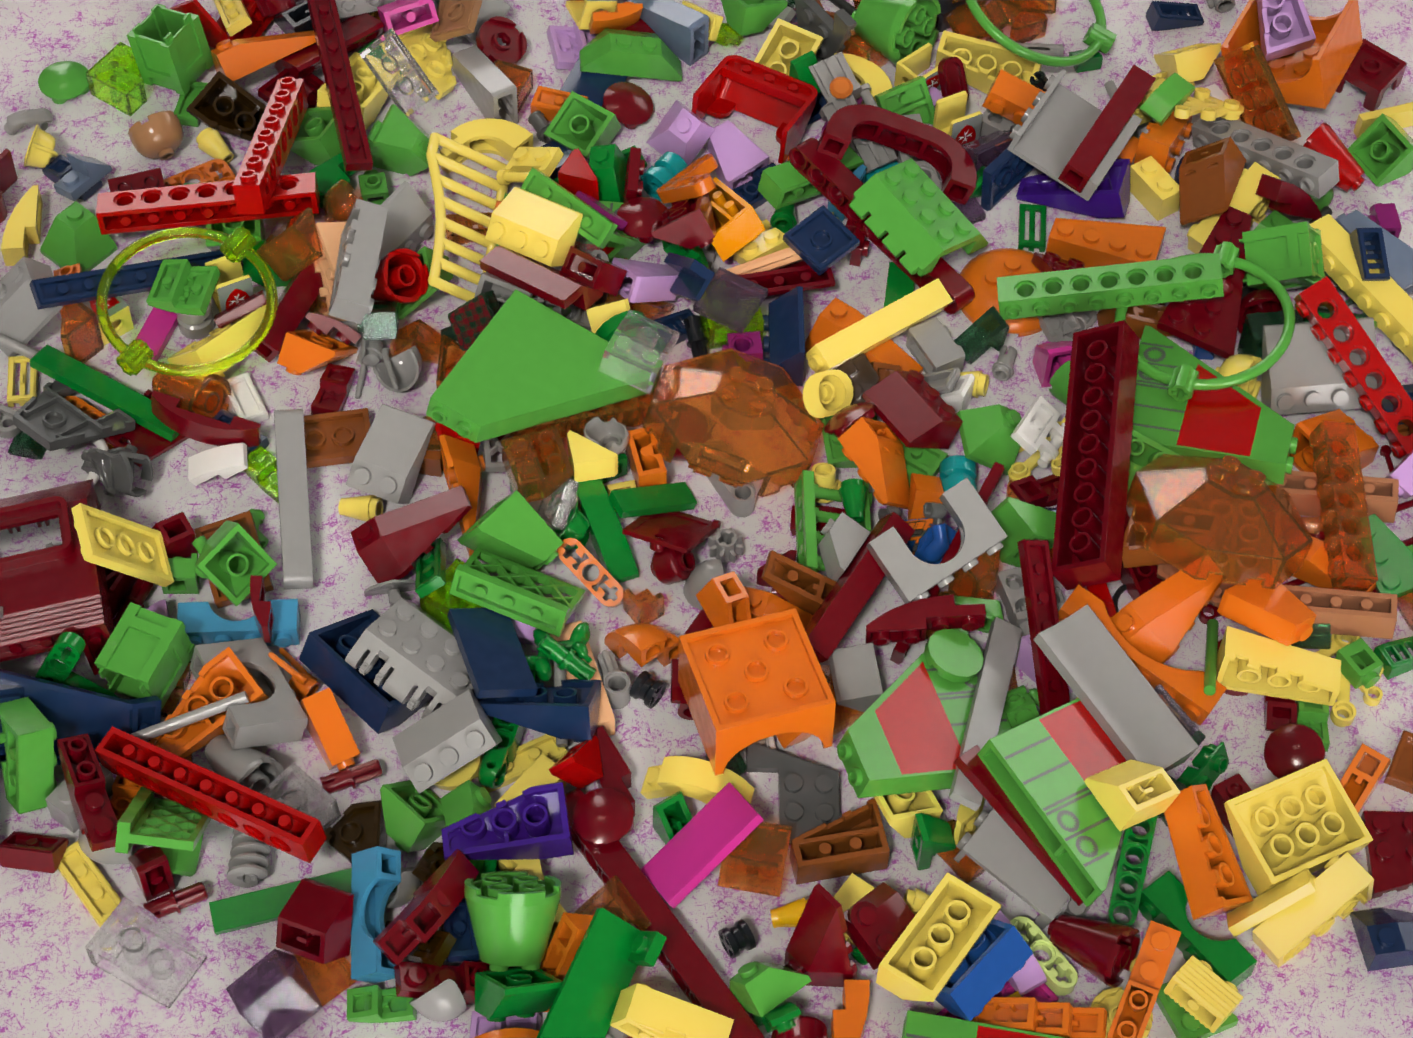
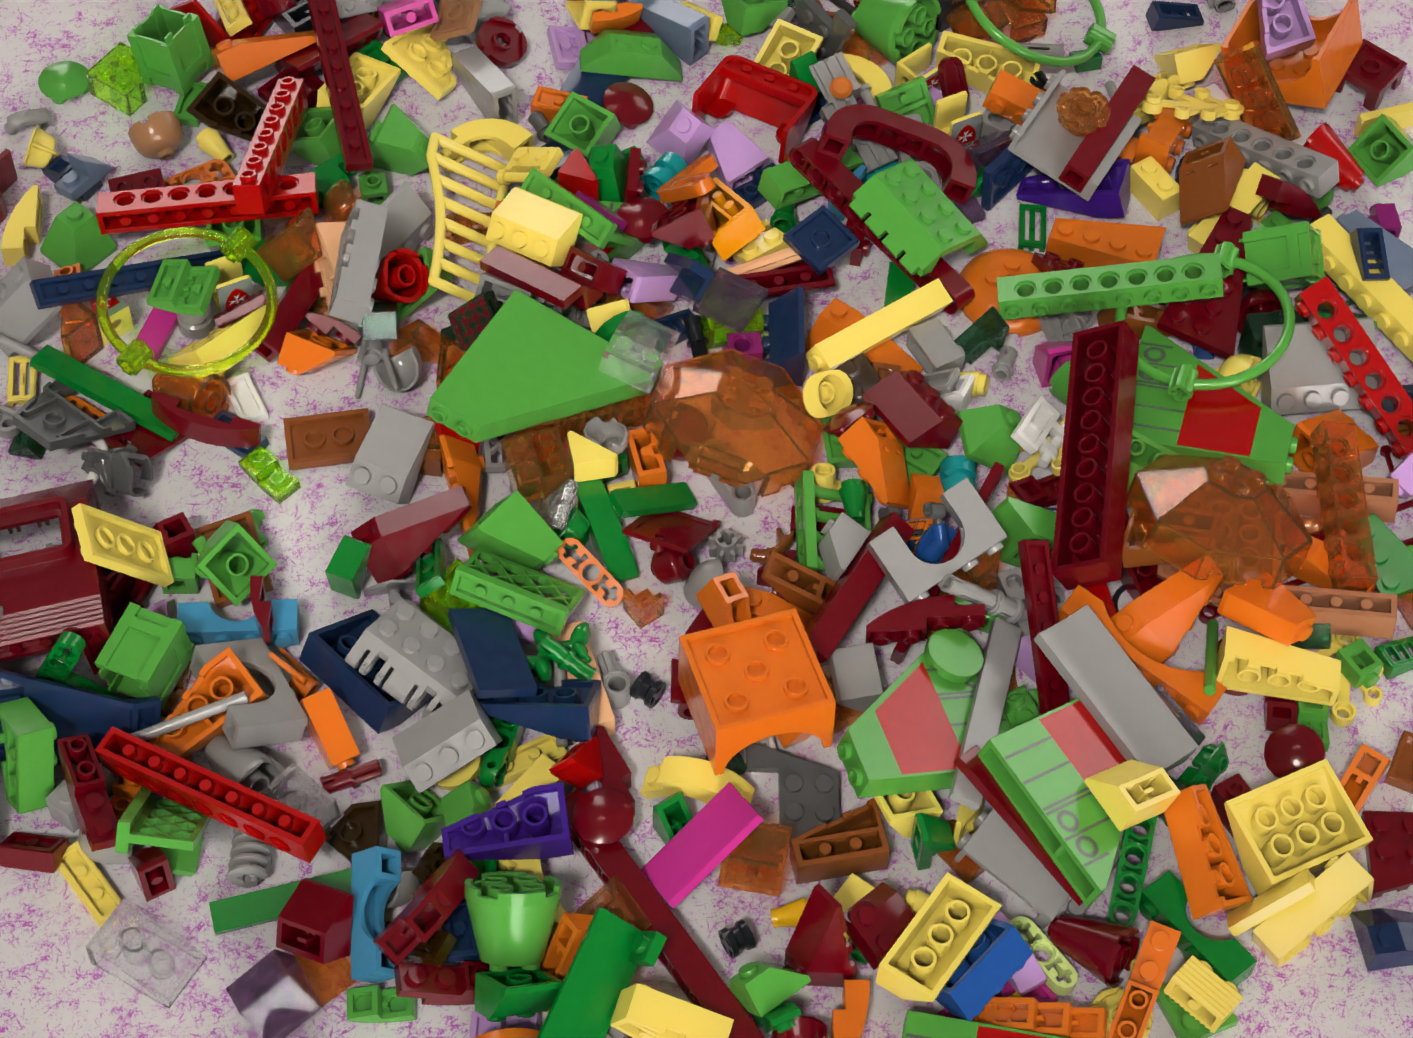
(177, 900): dark red axle -> none
(220, 460): white slope -> none
(293, 499): light grey beam -> none
(333, 390): dark red slope -> none
(348, 567): none -> green slope
(361, 507): light yellow cone -> none
(399, 73): clear slope -> none
(441, 1003): light grey helmet -> none
(520, 77): clear orange slope -> none
(644, 643): orange brick -> none
(783, 544): none -> dark orange piece
(995, 600): none -> light grey pin
(1082, 110): none -> clear orange plant
(1163, 100): bright green slope -> none

